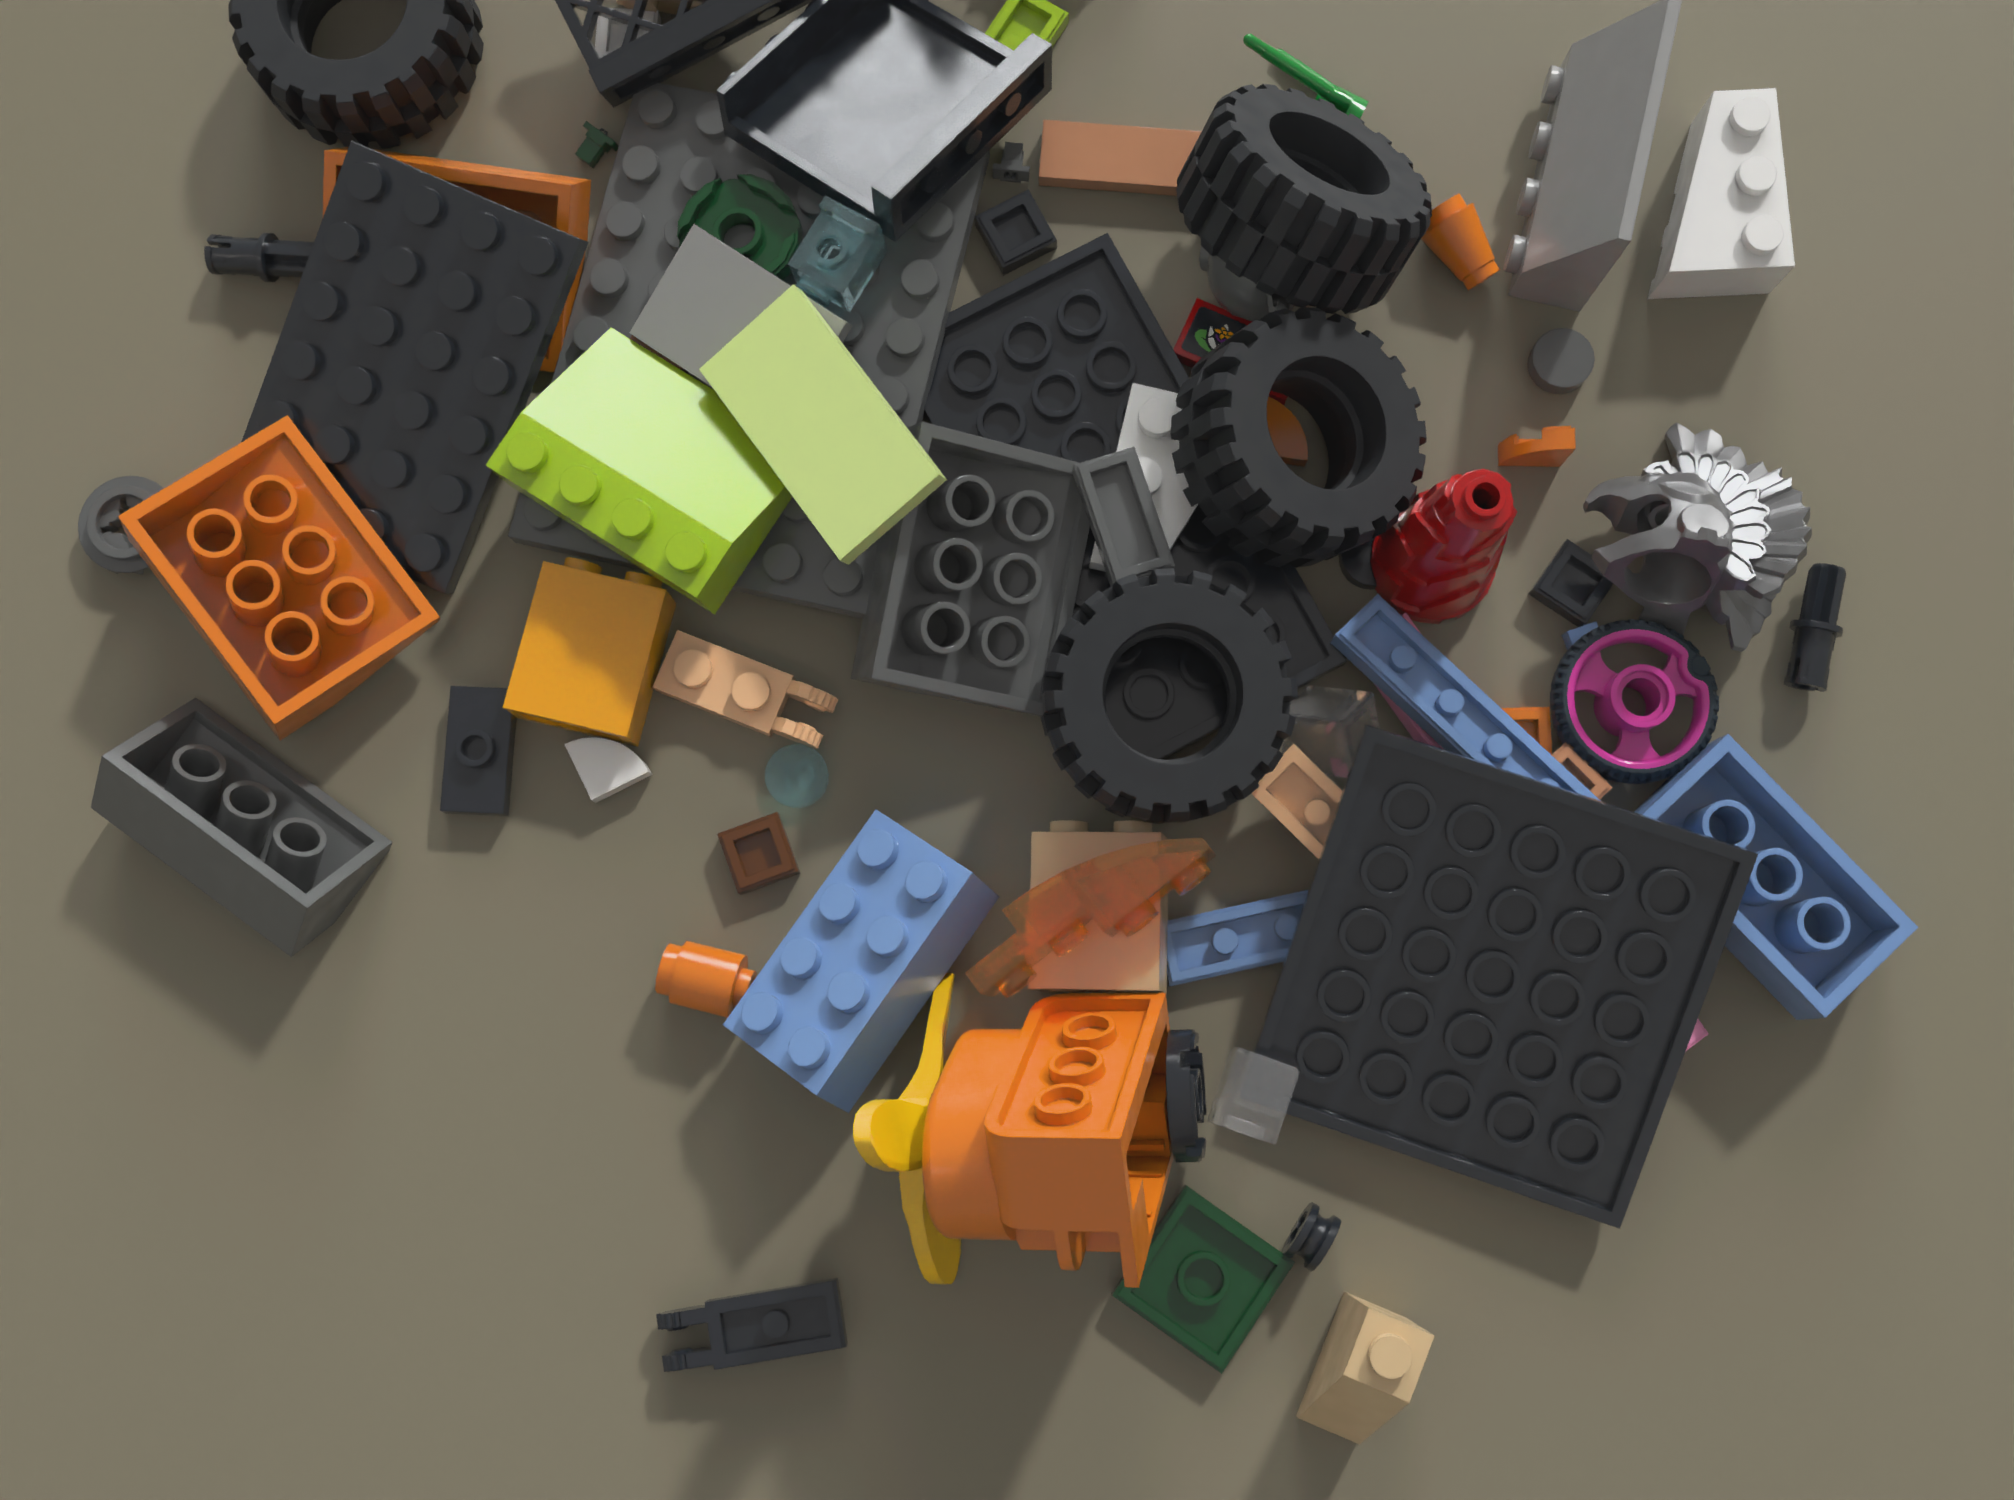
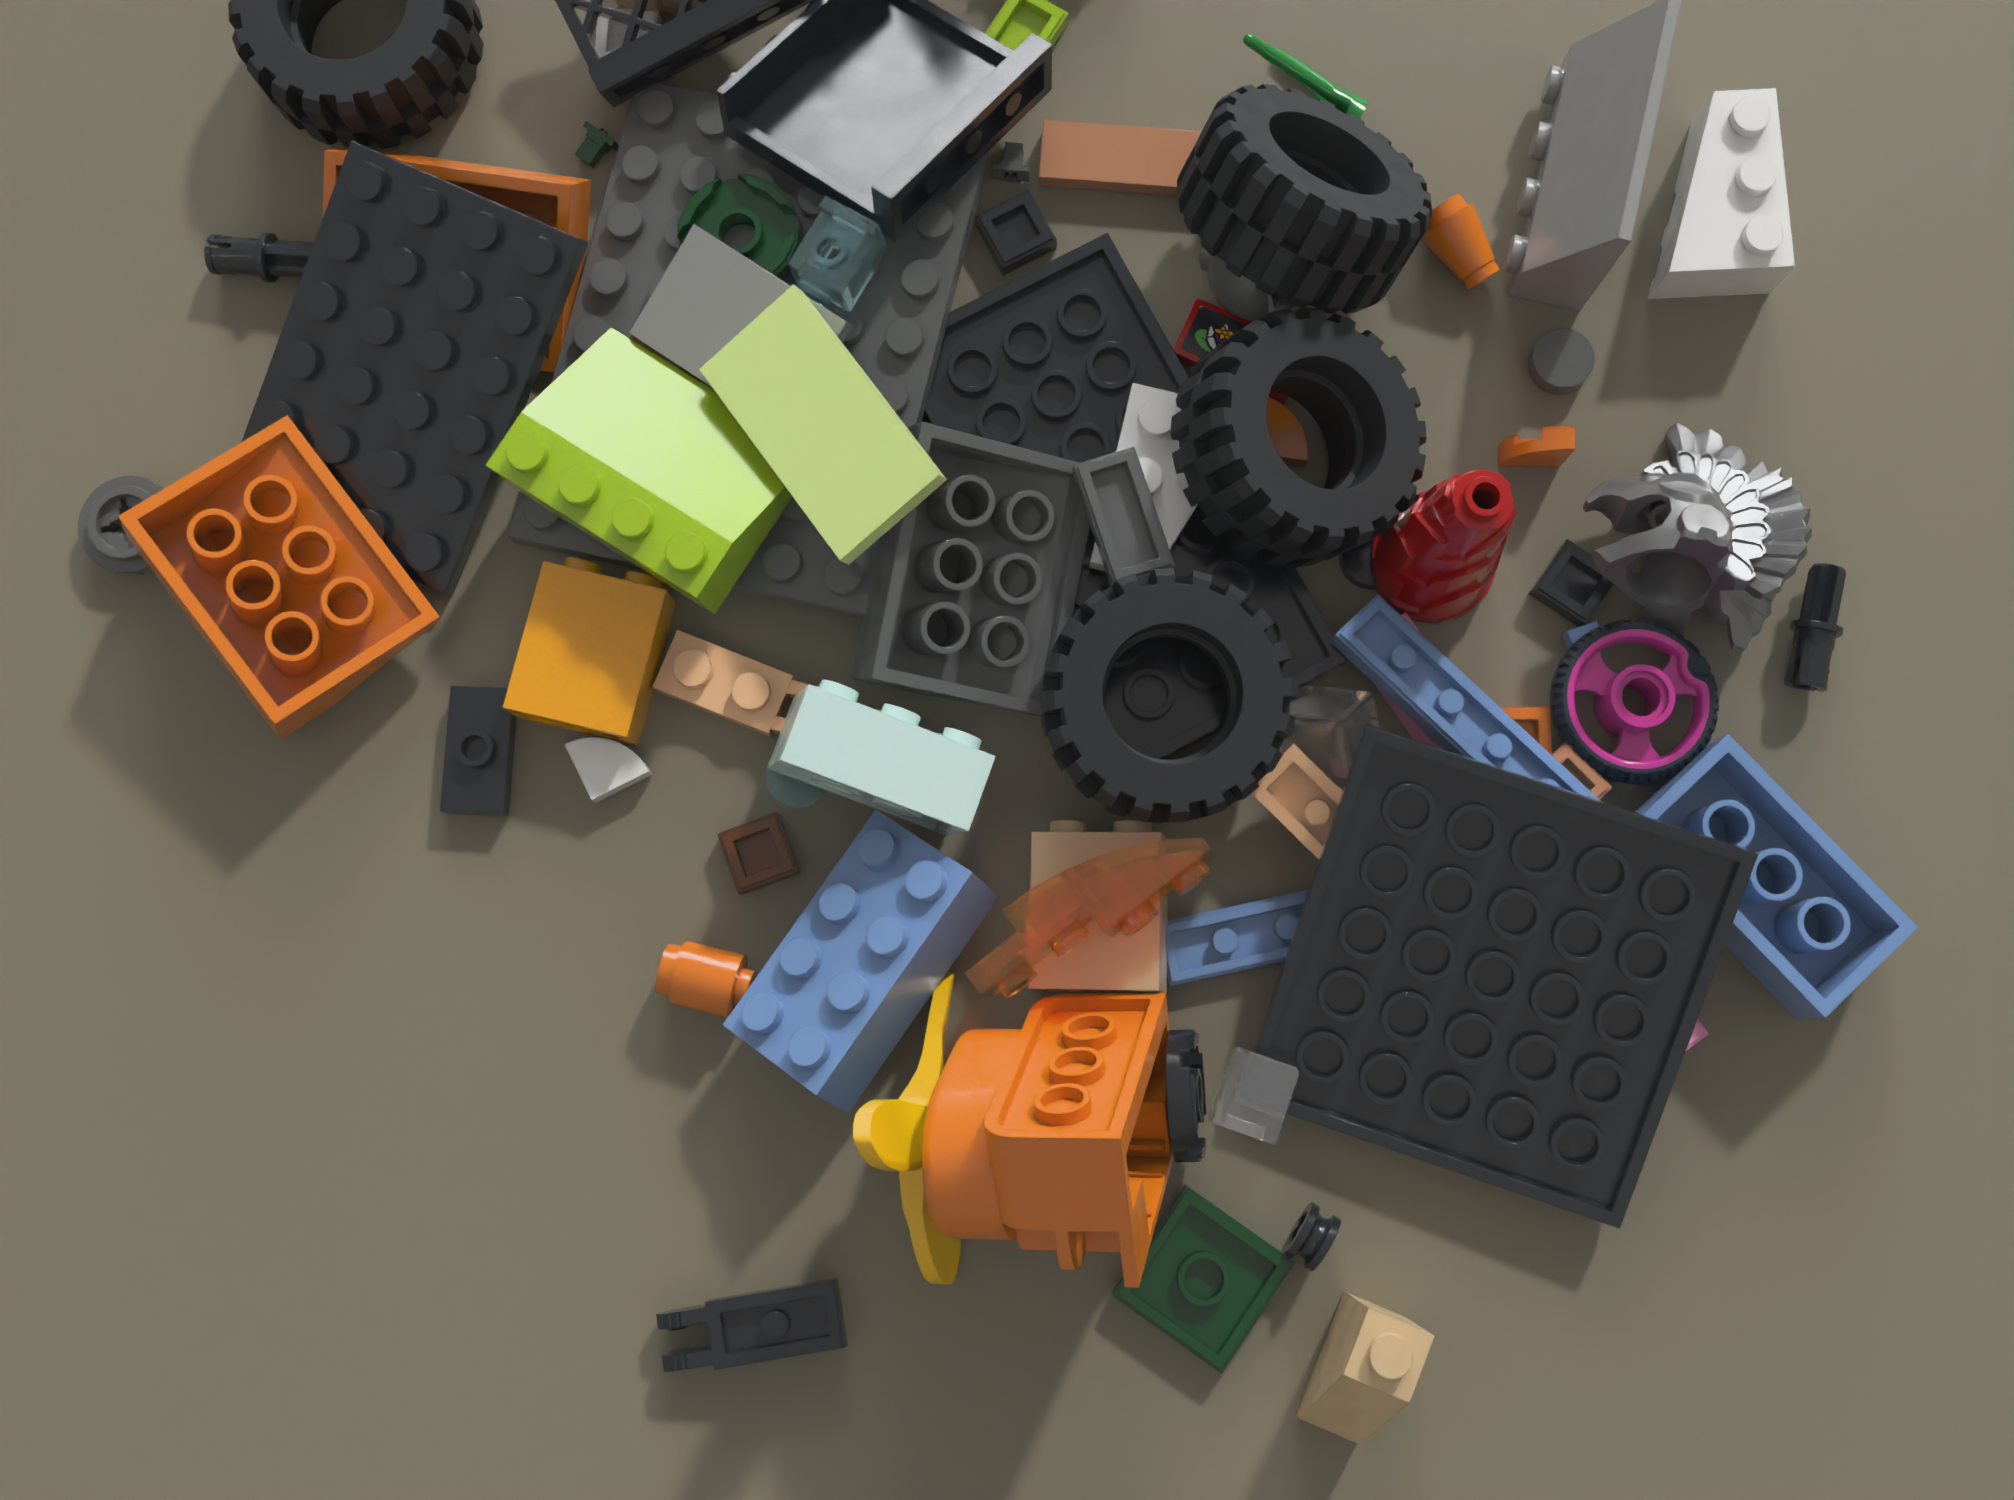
(238, 824): dark grey slope -> none
(882, 758): none -> light aqua brick

